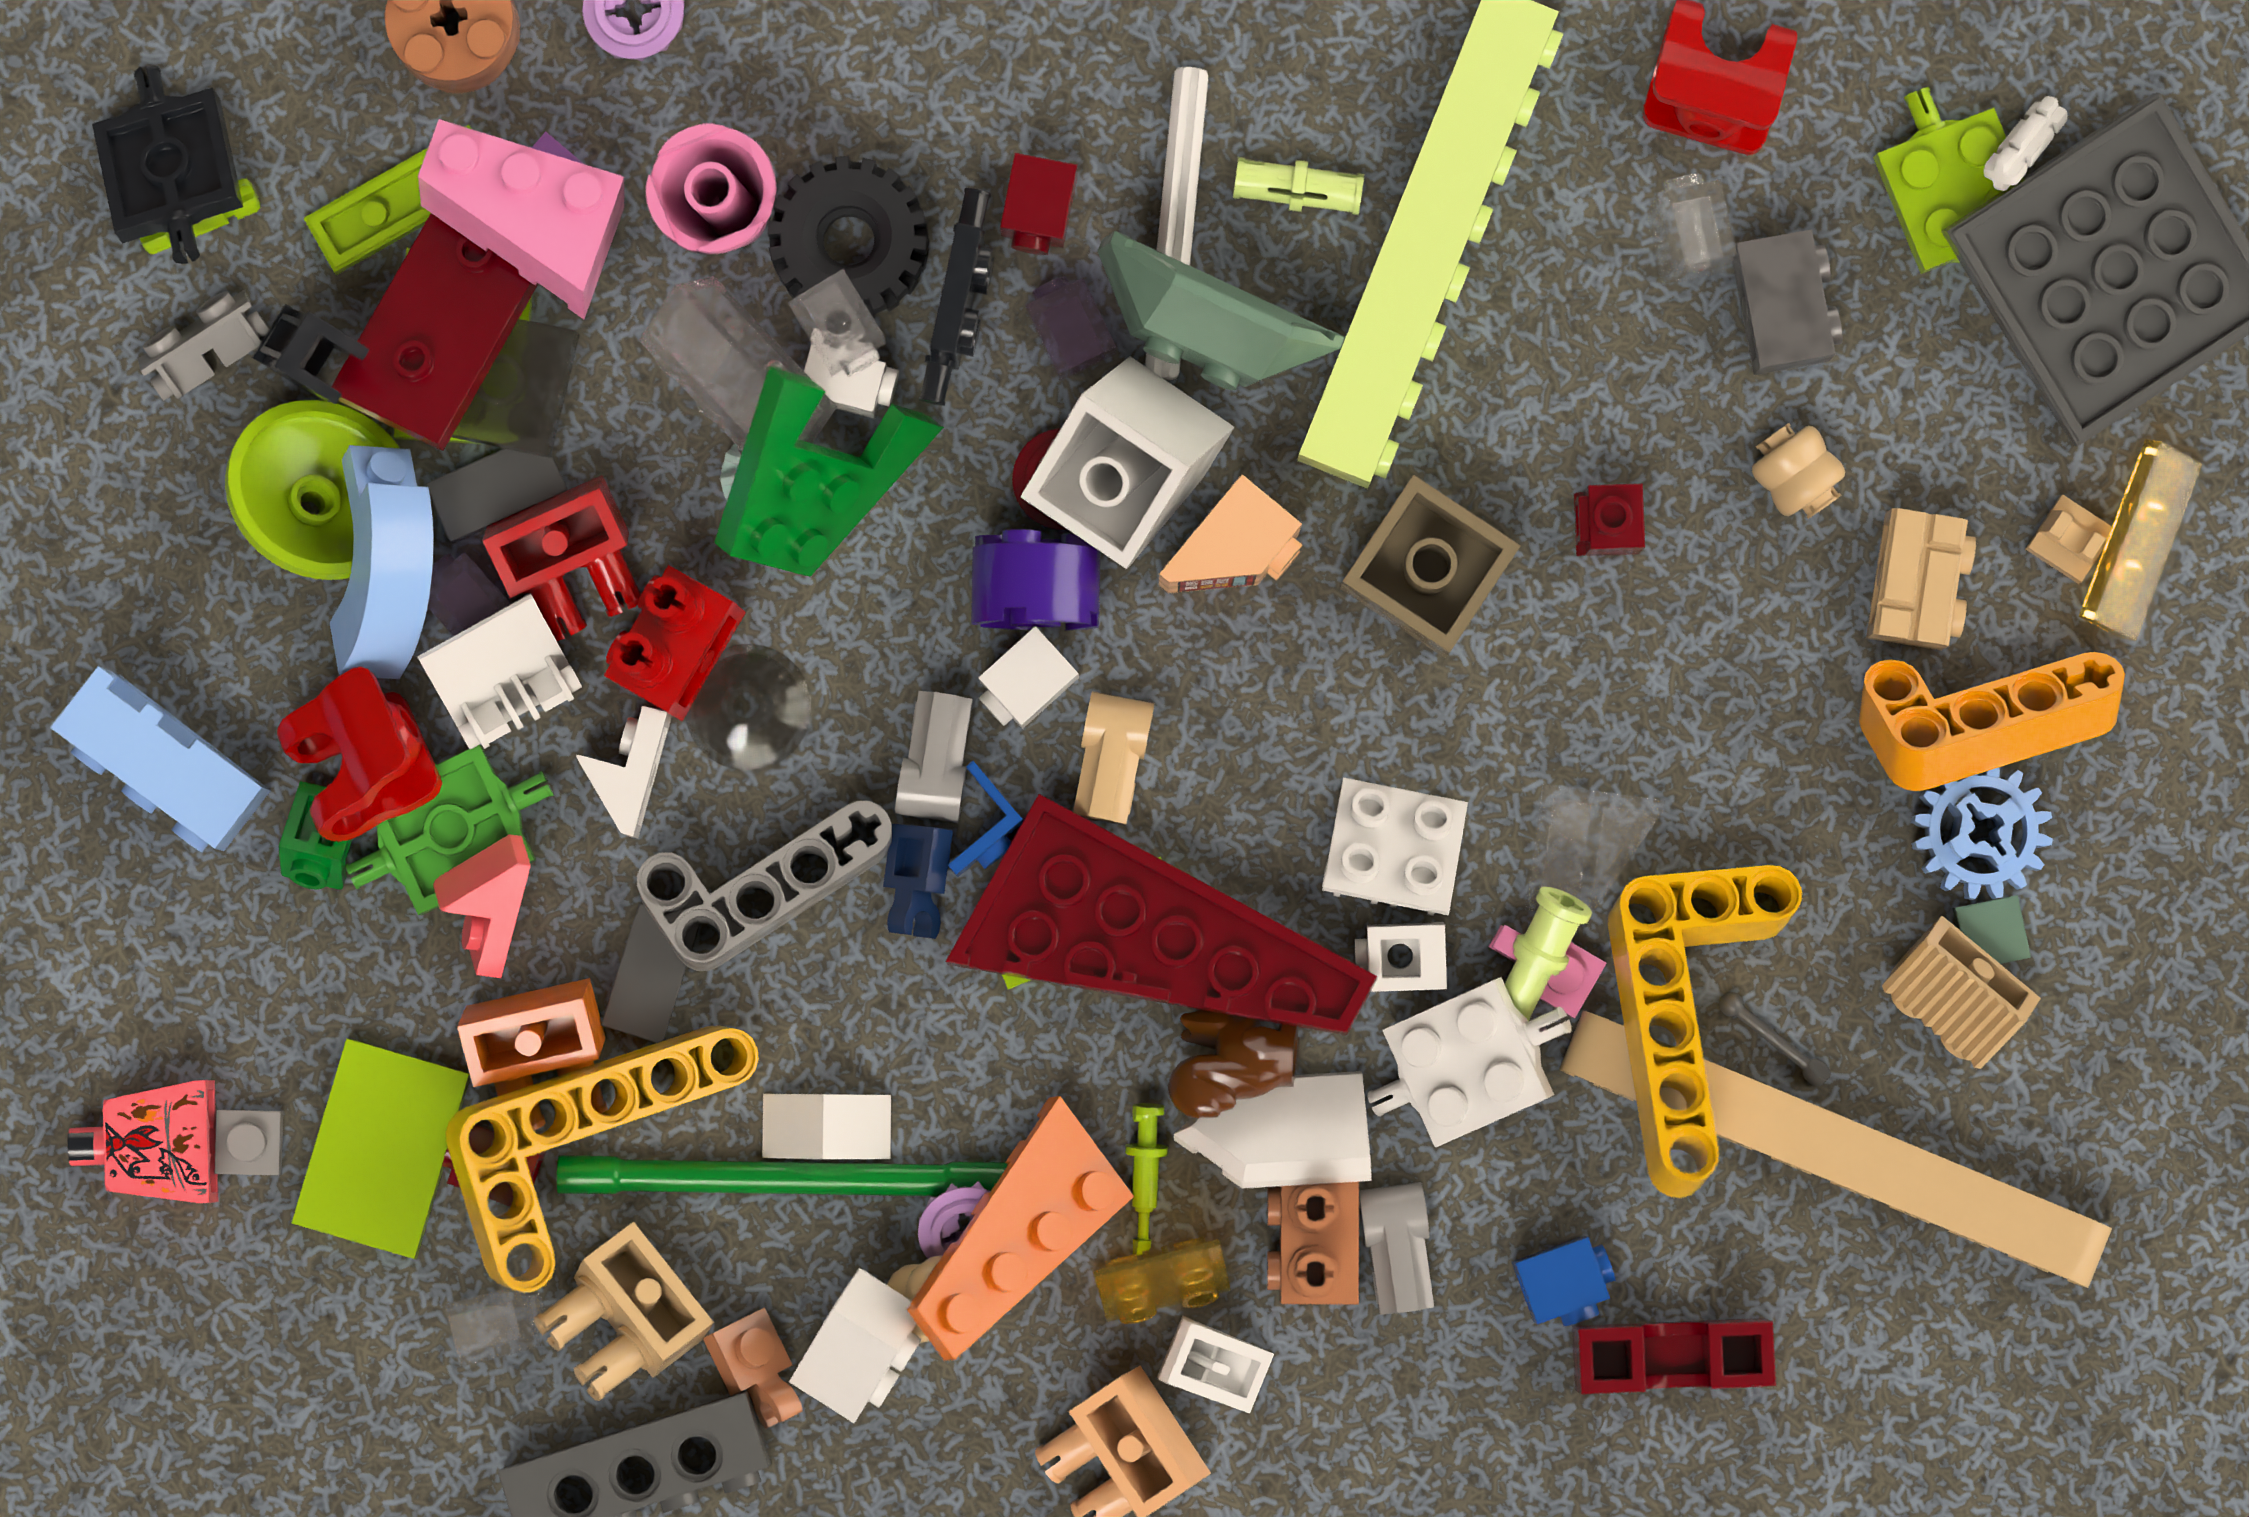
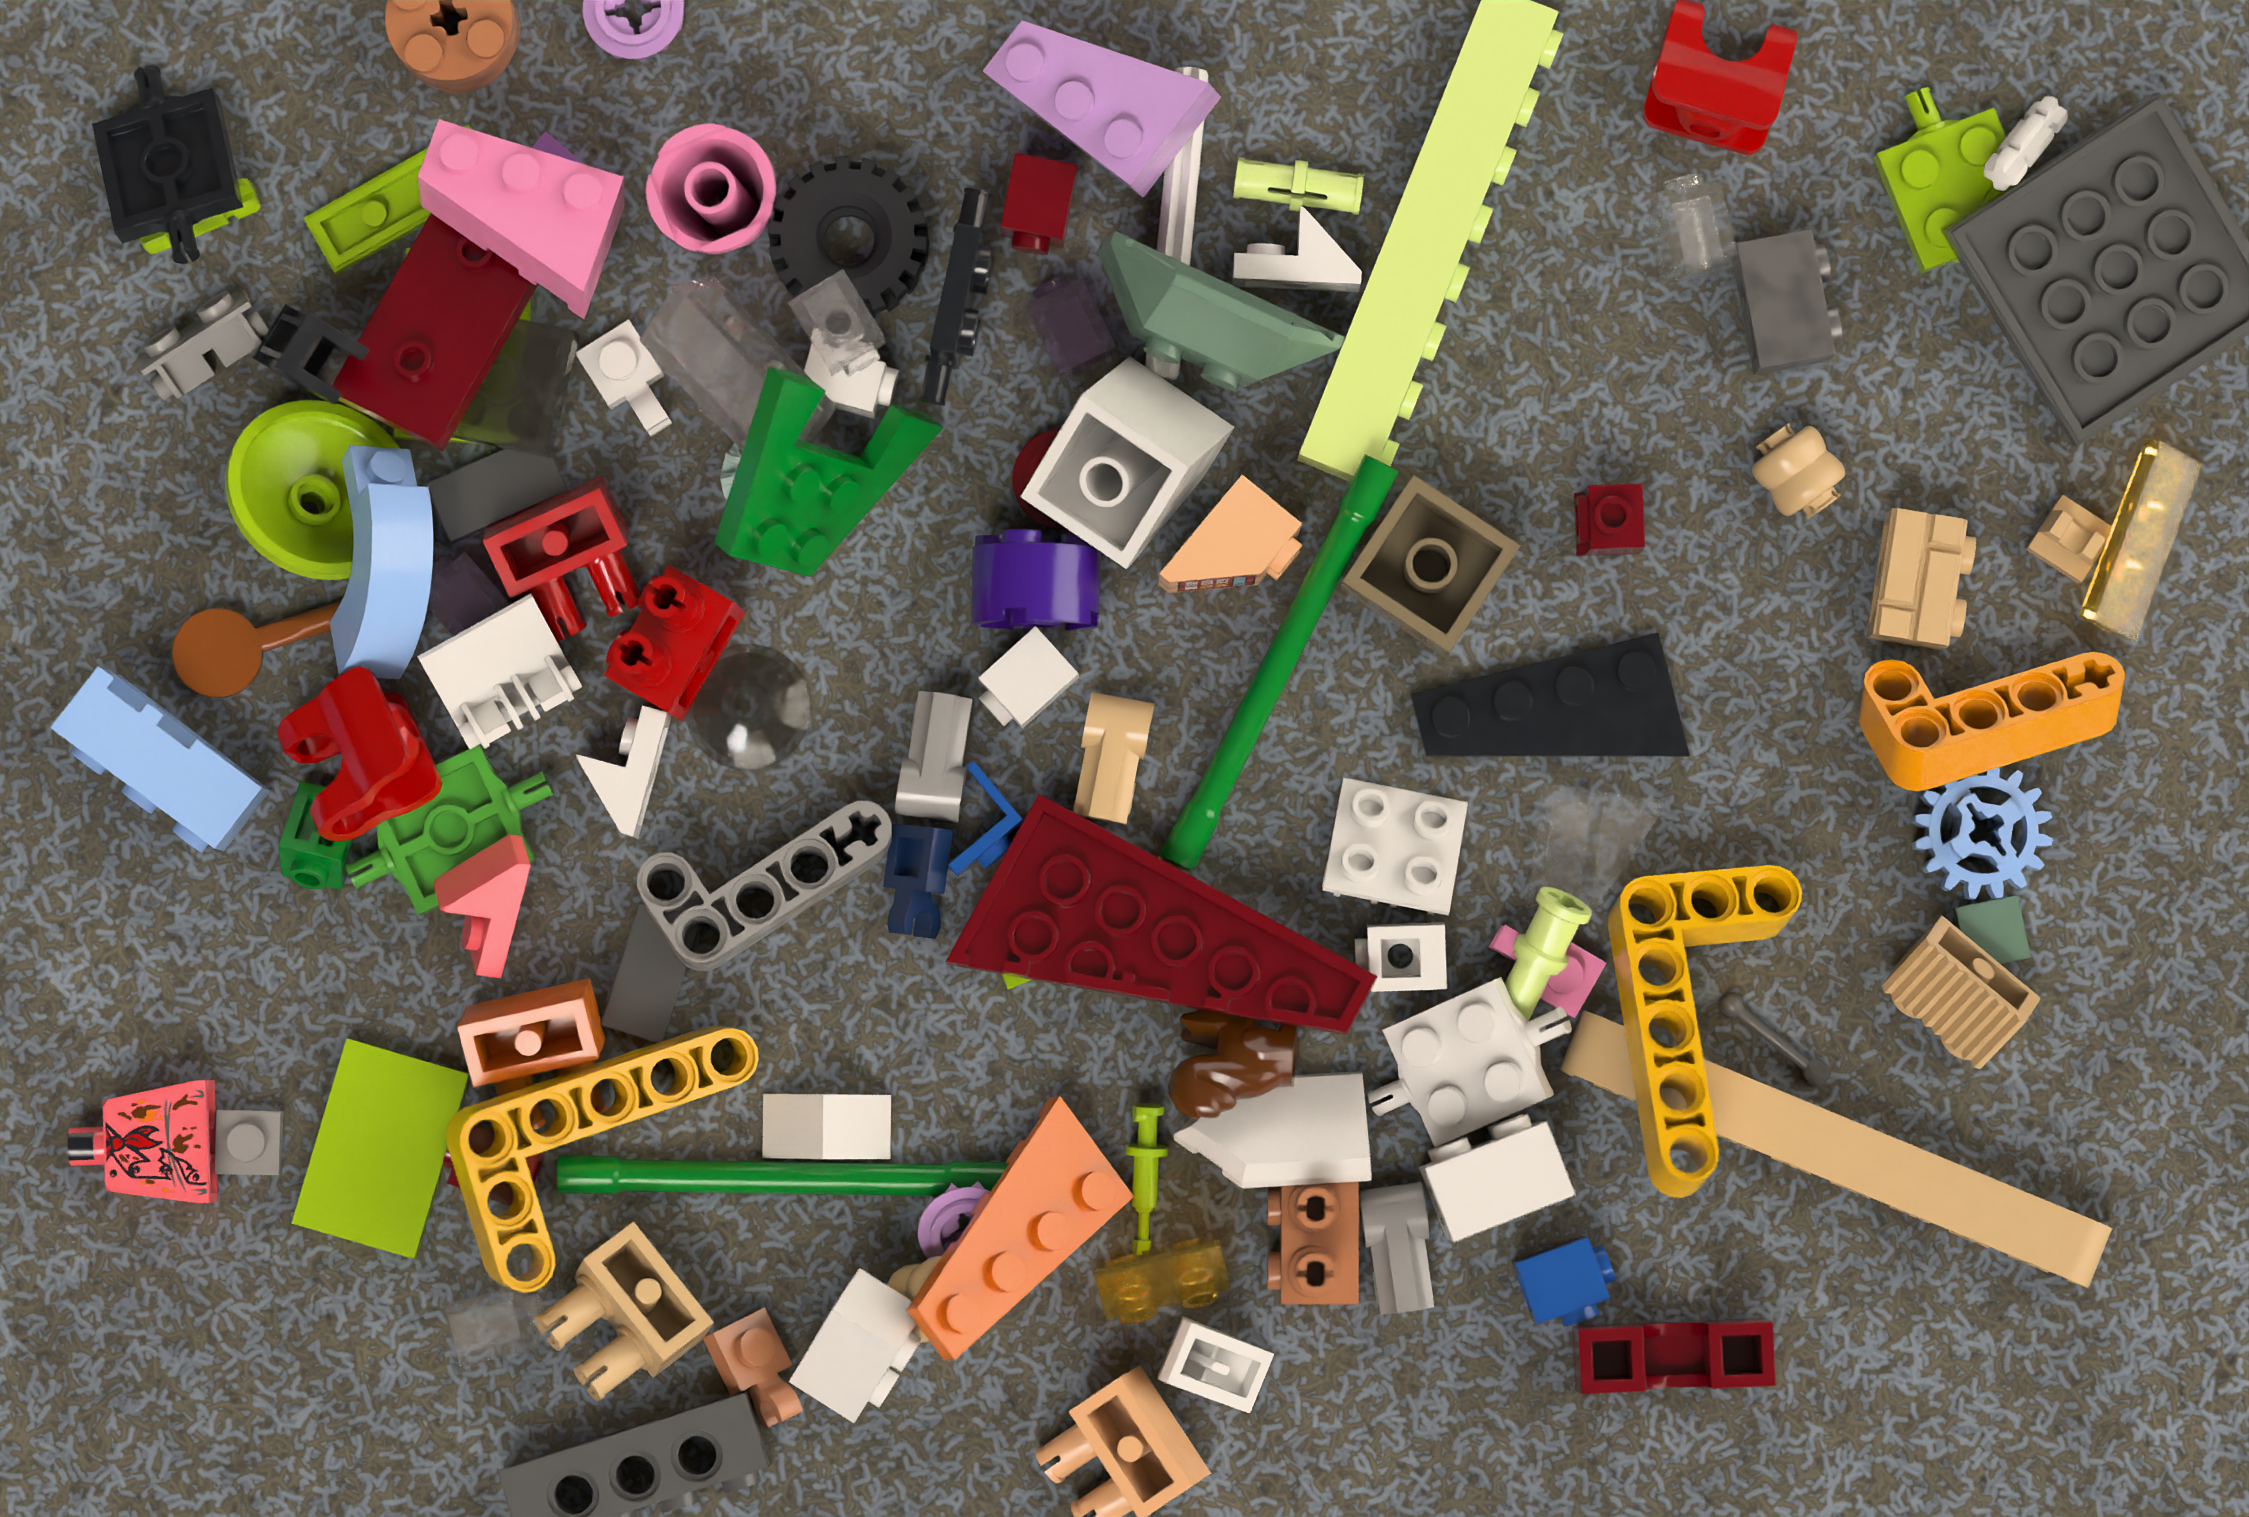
(223, 652): none -> dark orange piece
(624, 372): none -> white plate
(1104, 102): none -> lavender wedge
(1202, 812): none -> green piece
(1317, 266): none -> white slope
(1495, 1179): none -> white brick
(1574, 705): none -> black wing

